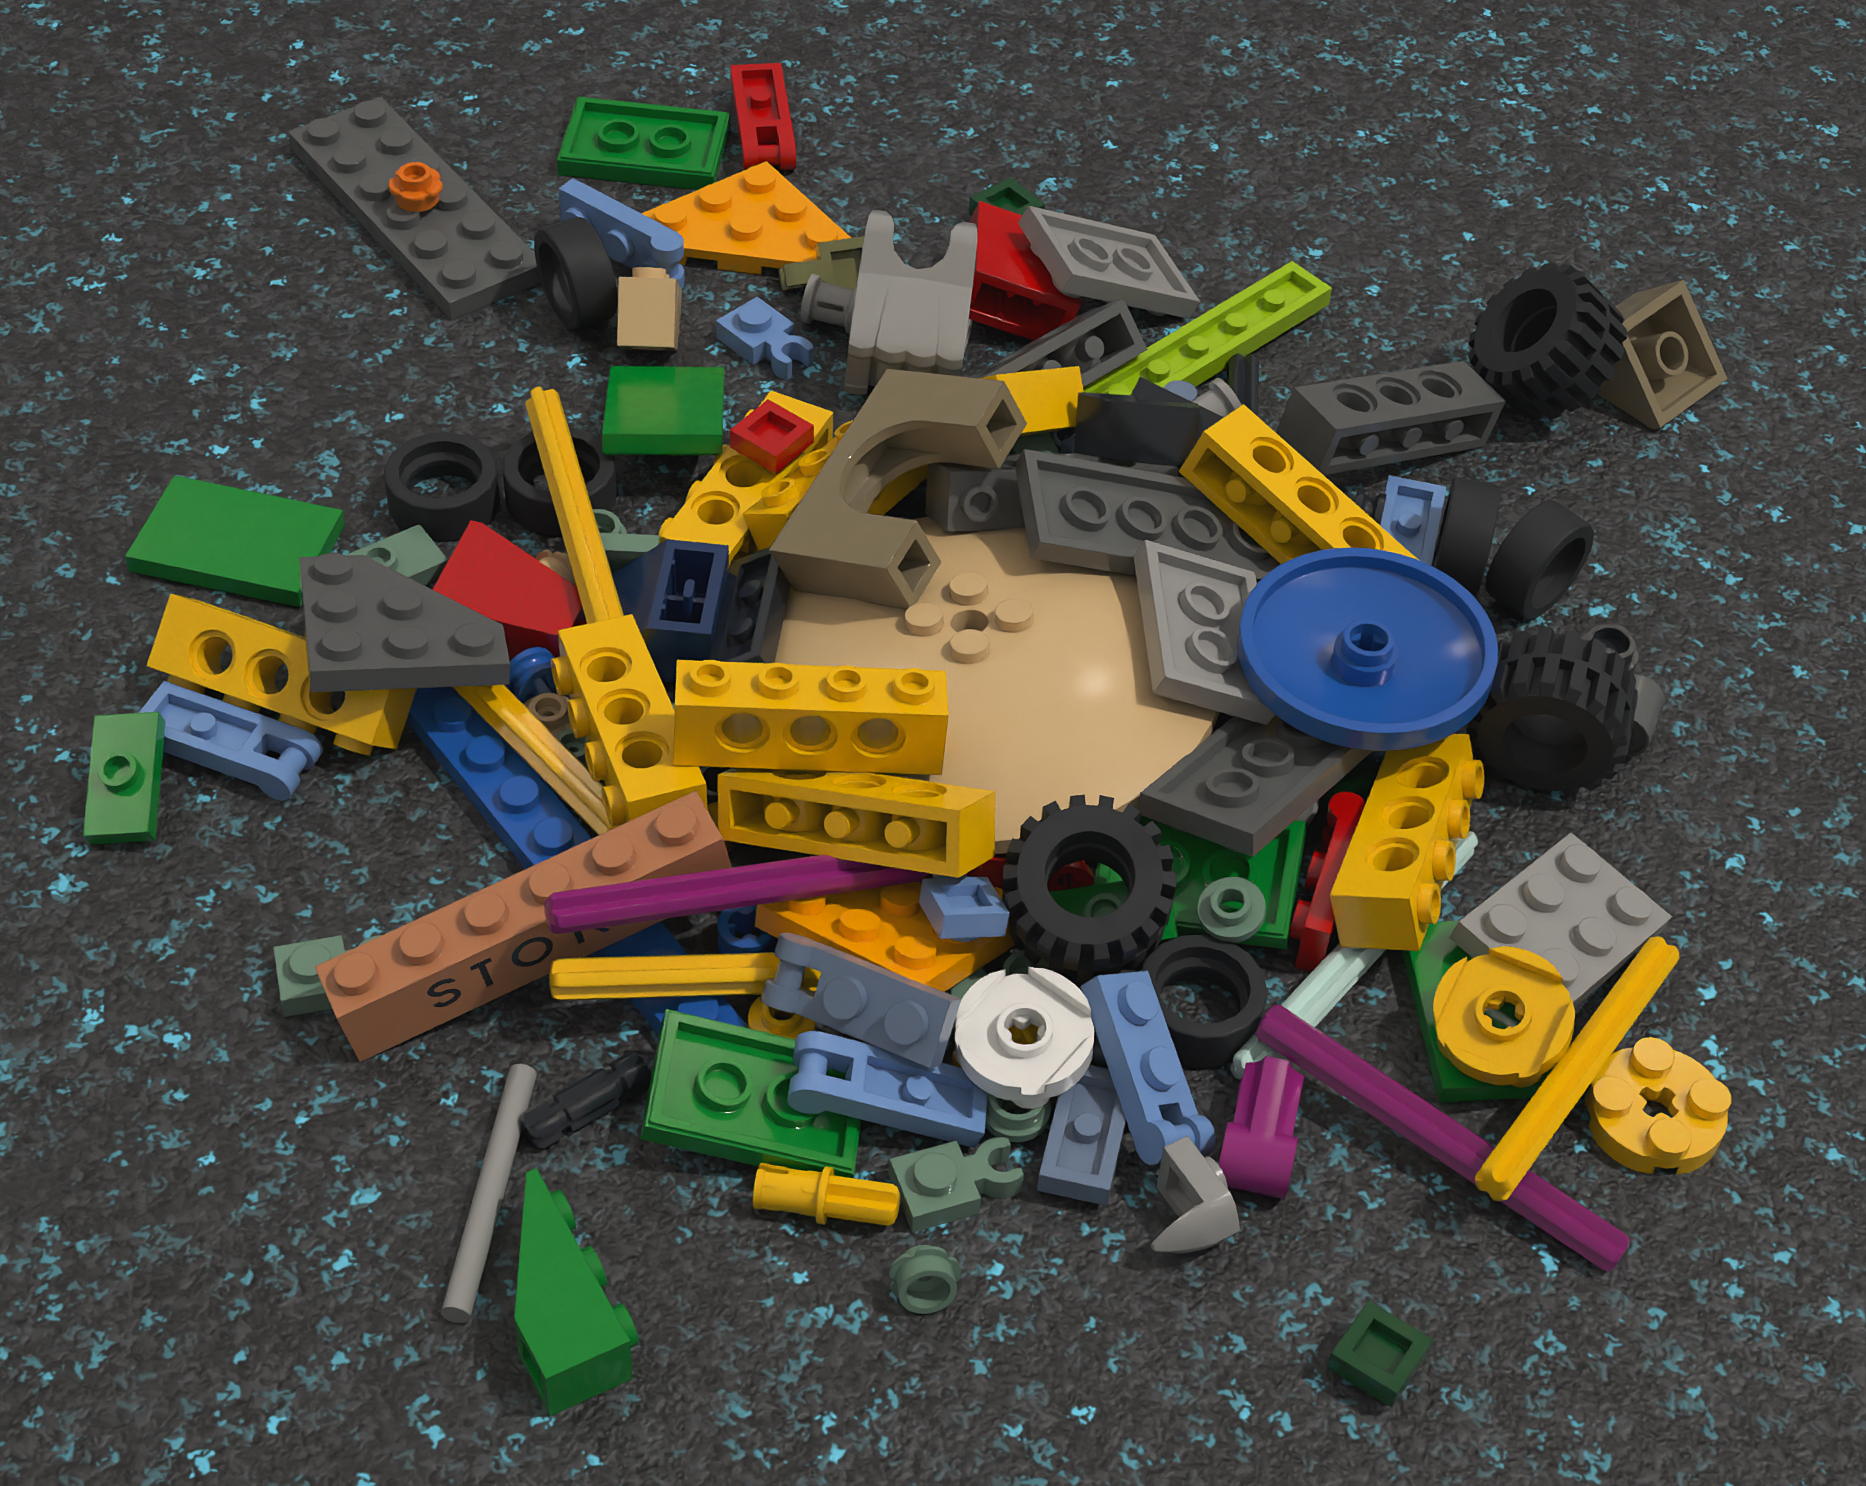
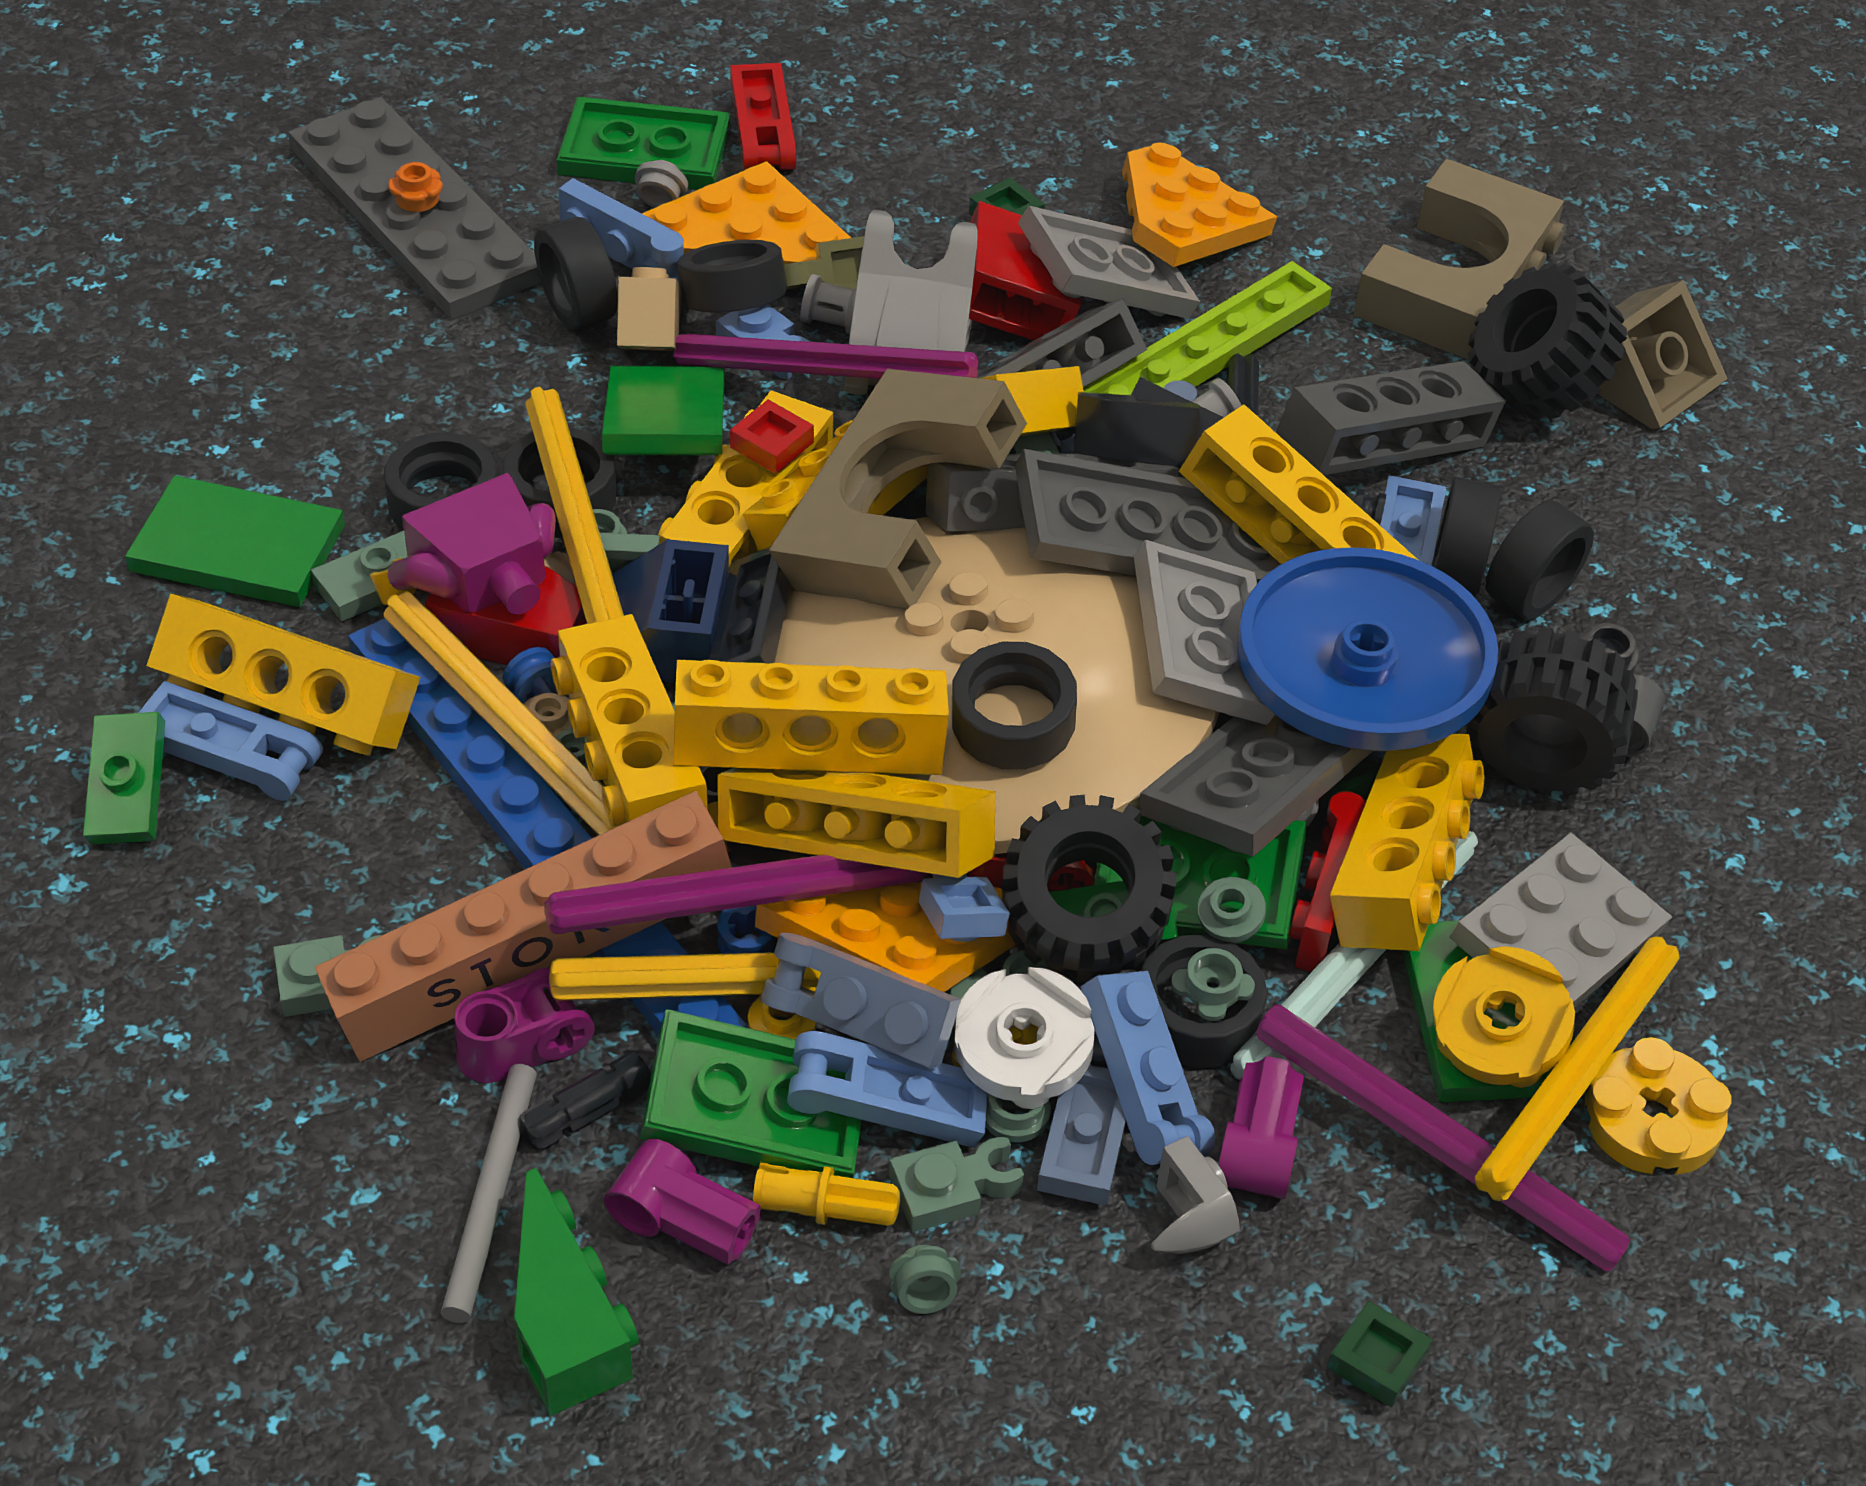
(390, 632): dark grey plate -> none
(474, 549): none -> magenta torso
(517, 1027): none -> magenta piece
(659, 182): none -> light grey plate
(667, 1195): none -> magenta piece
(731, 276): none -> black tyre
(818, 357): none -> magenta axle
(1014, 744): none -> black tyre
(1186, 209): none -> light orange plate
(1214, 967): none -> sand green plate
(1441, 302): none -> dark tan arch

